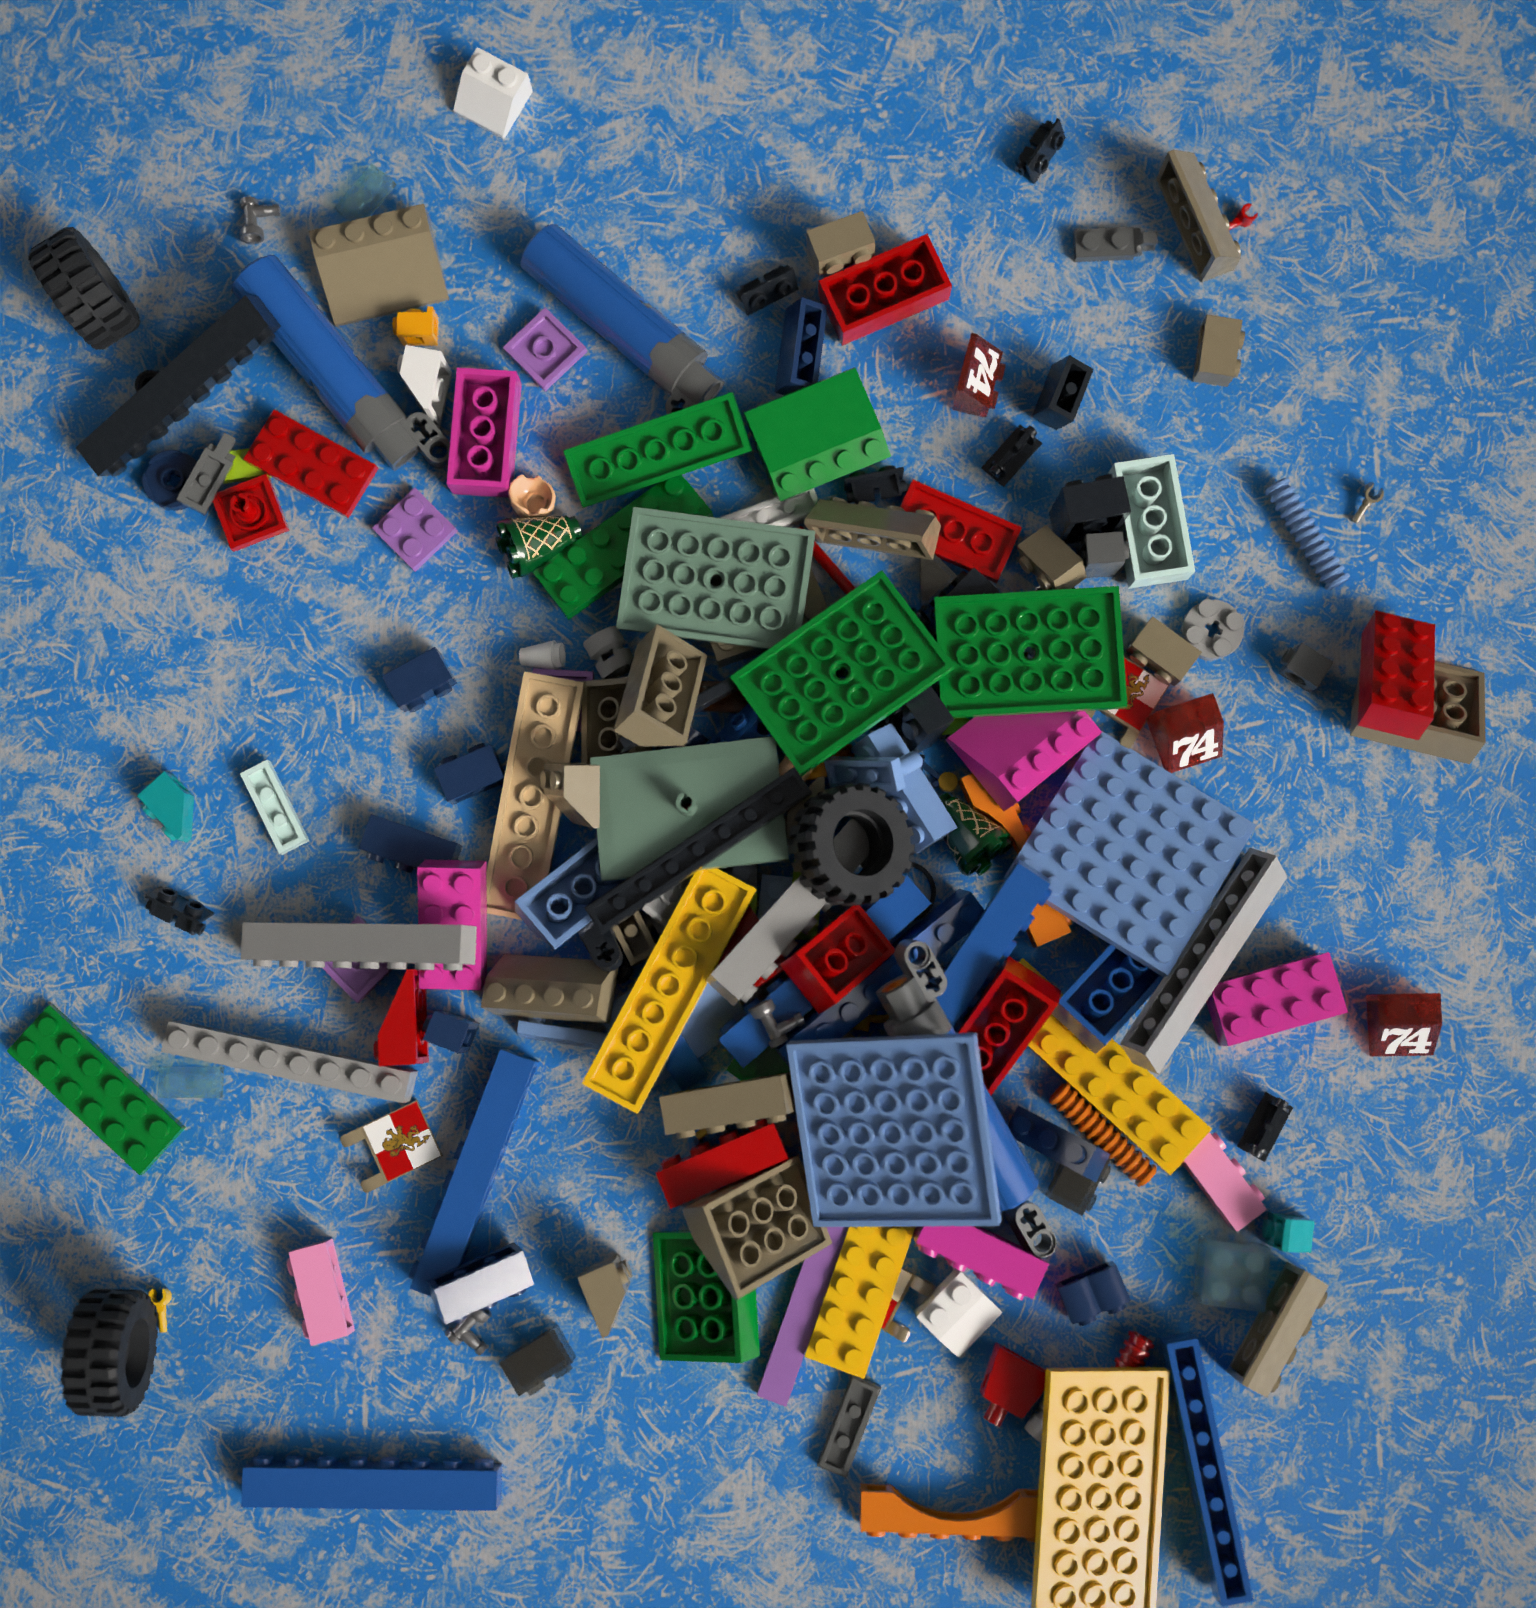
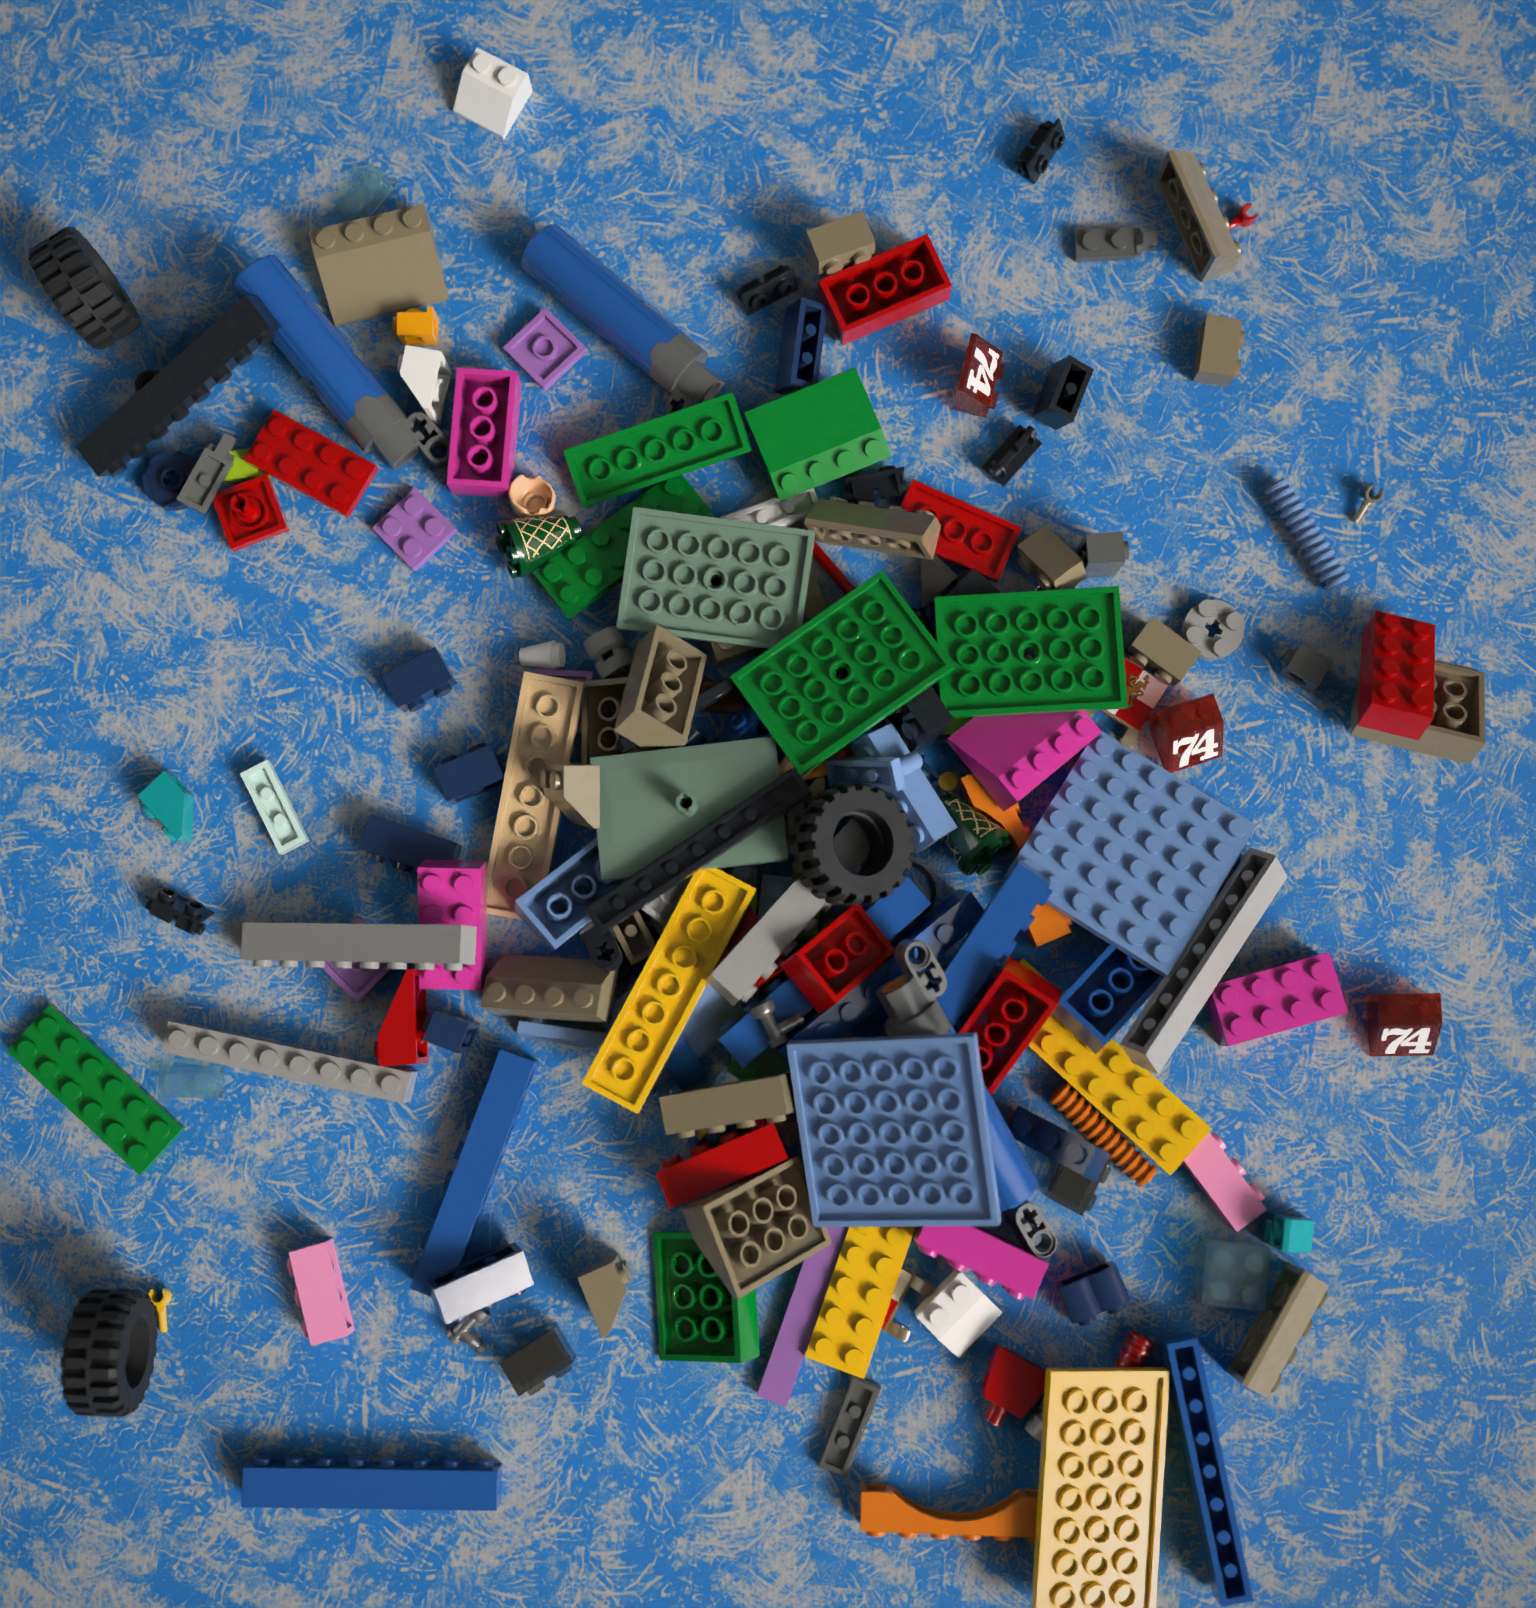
(251, 232): flat silver piece -> none
(397, 1142): flag -> none
(865, 1023): hand -> none
(1090, 508): black brick -> none
(1157, 523): light aqua brick -> none
(1265, 1126): black hinge -> none

